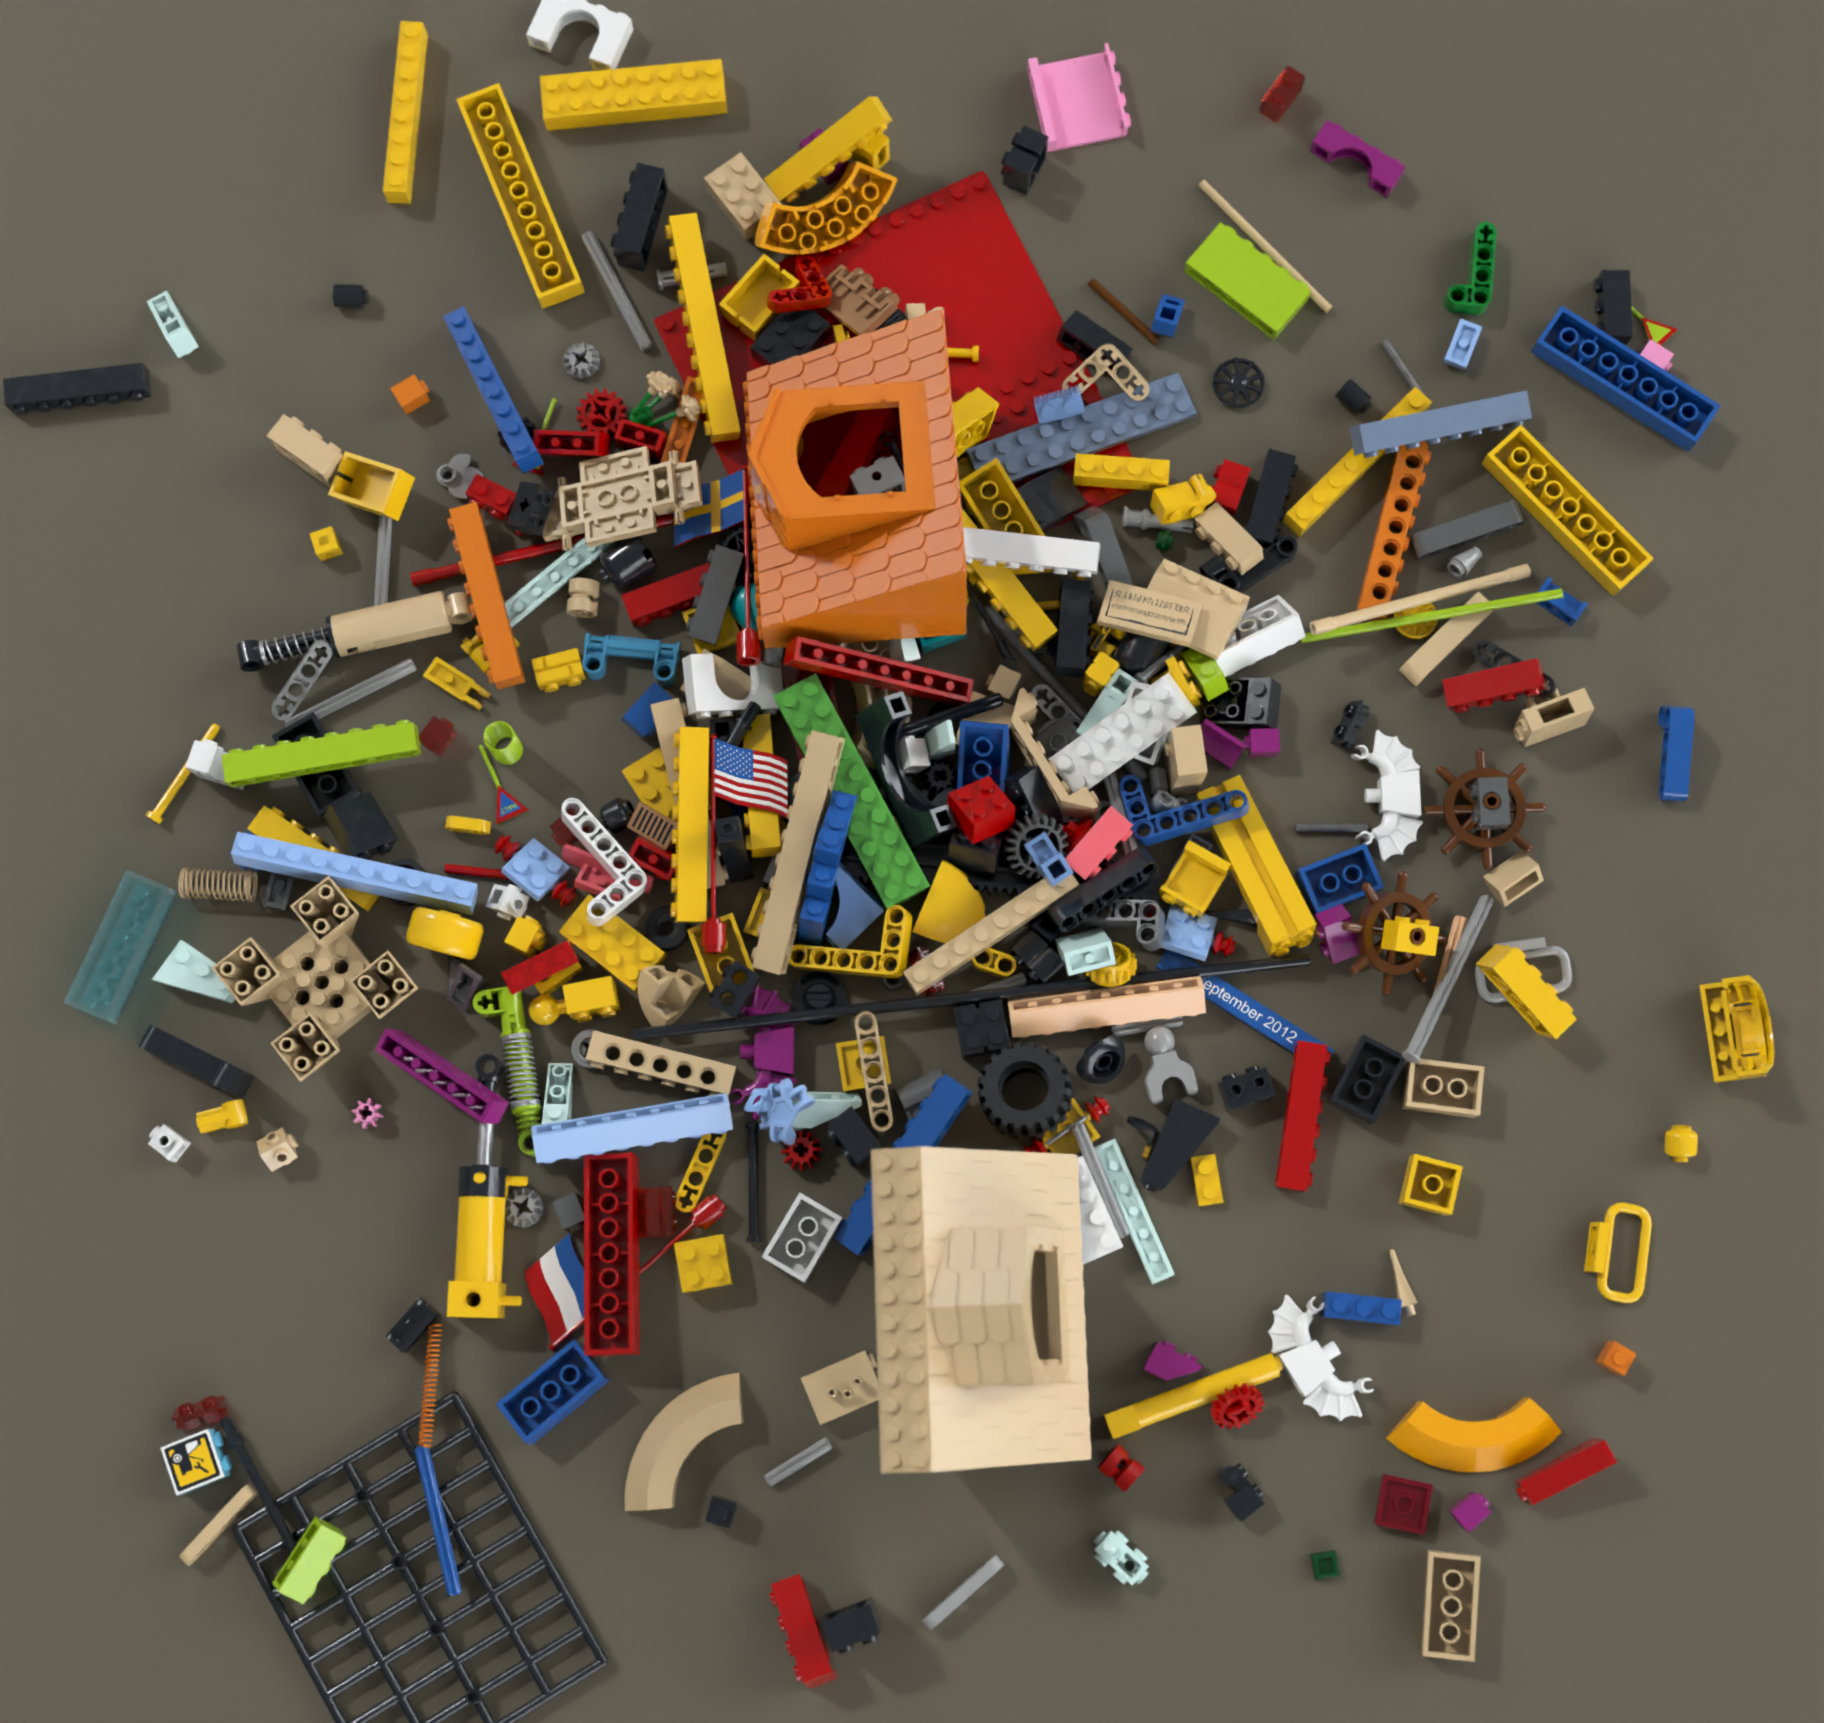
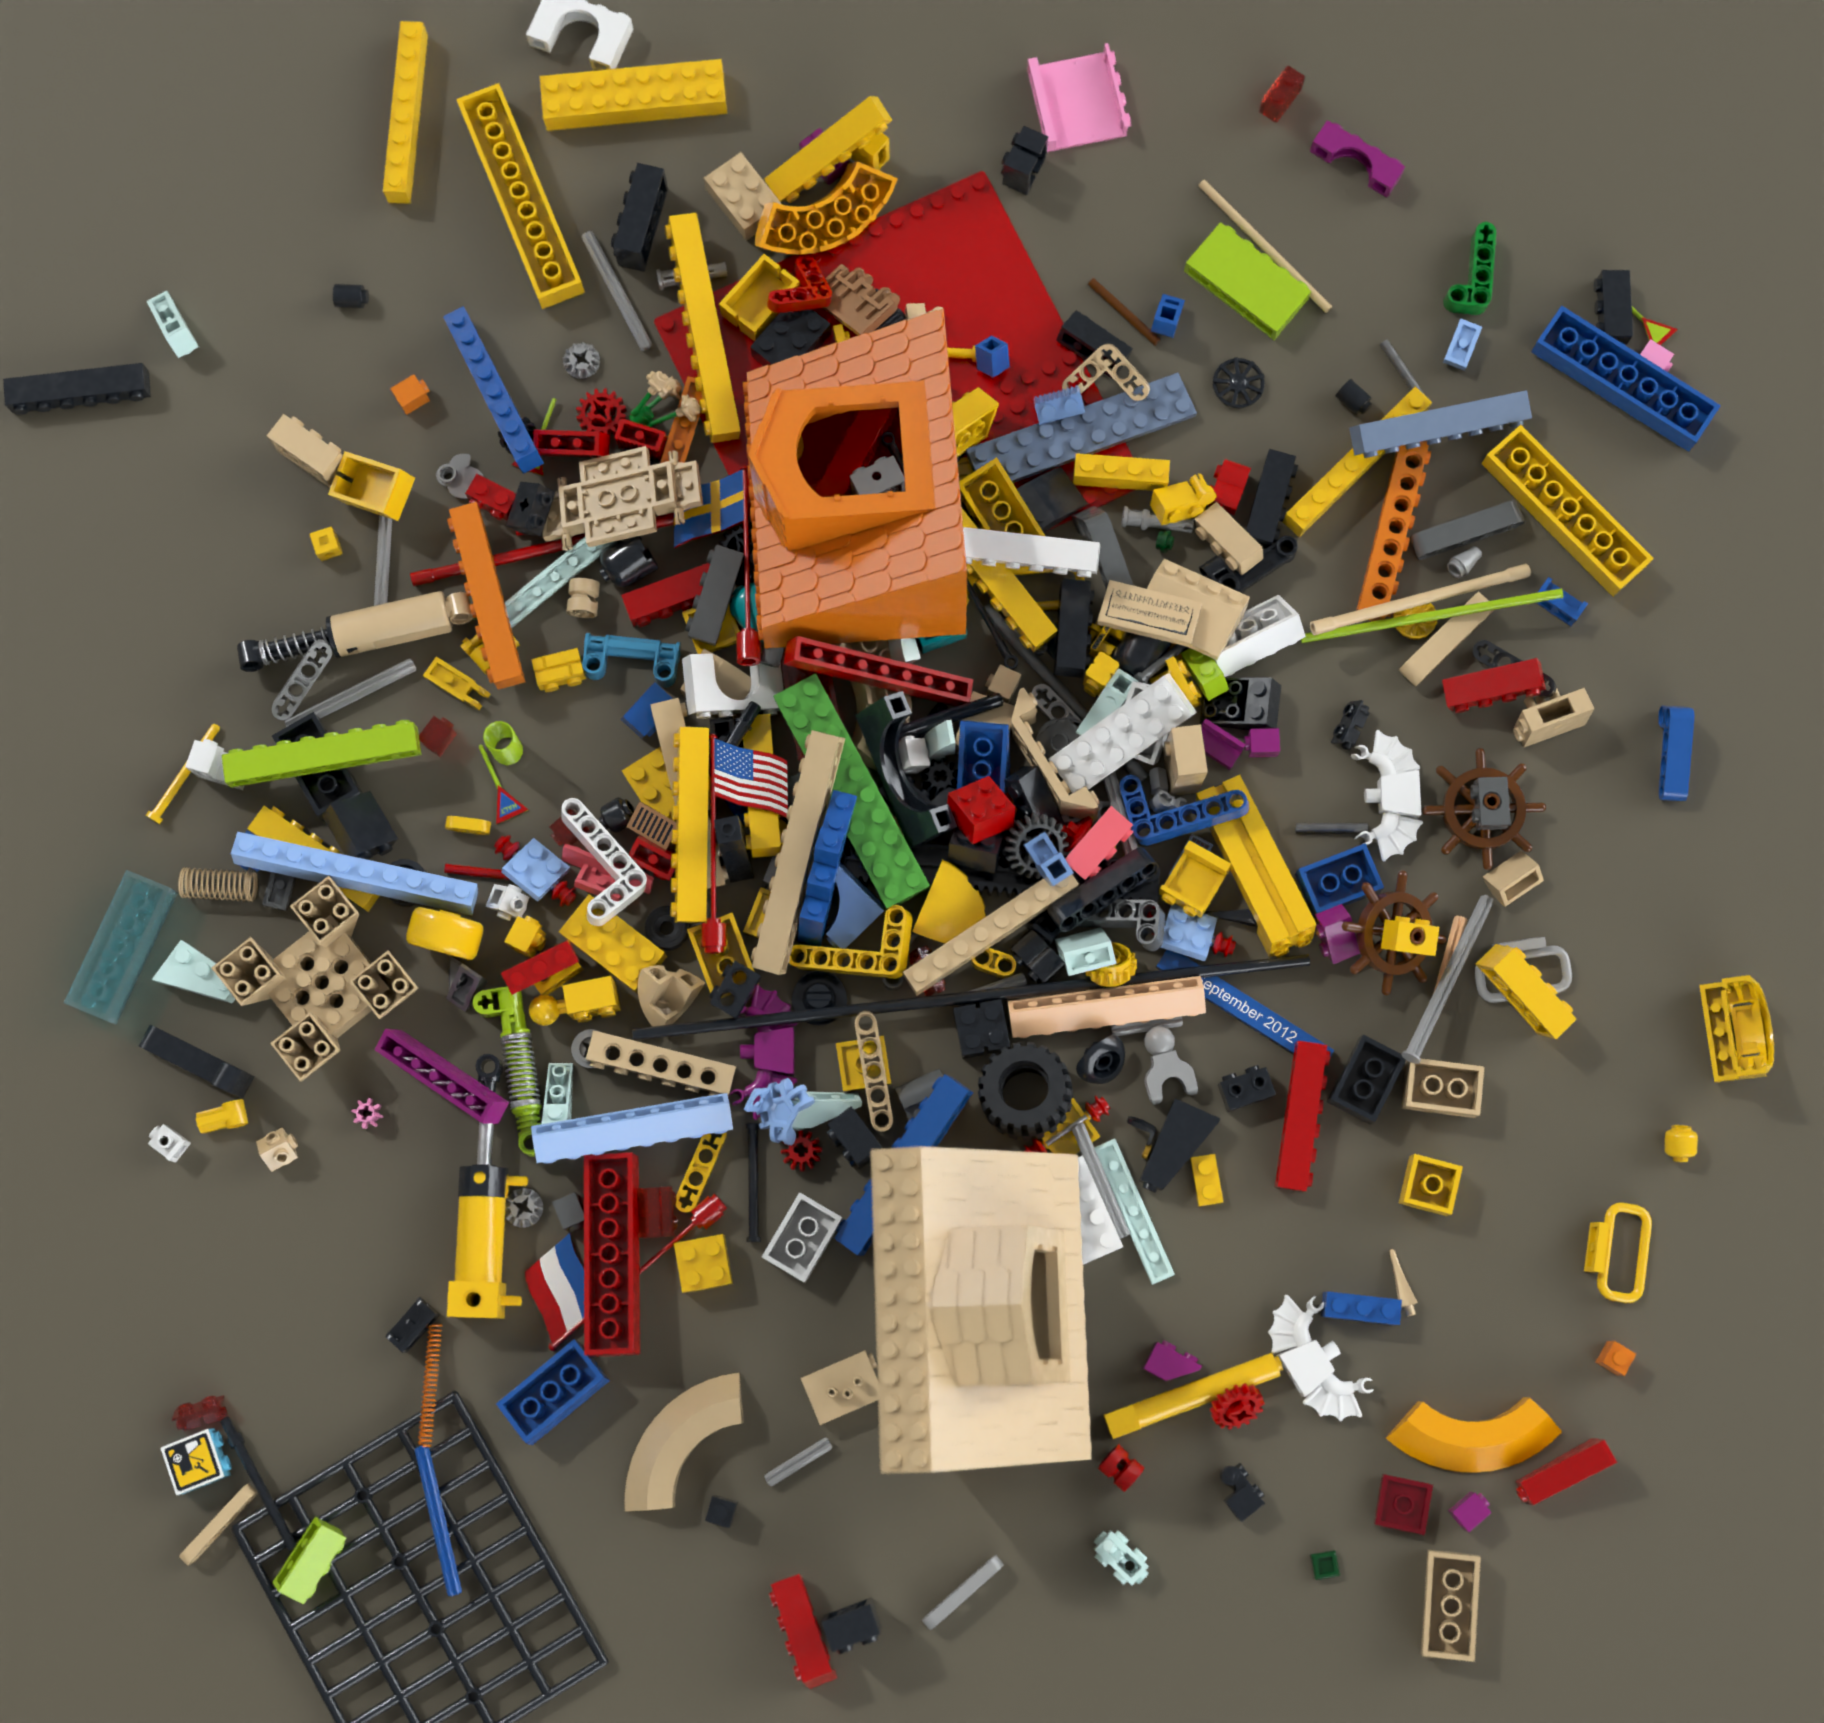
(992, 356): none -> blue brick

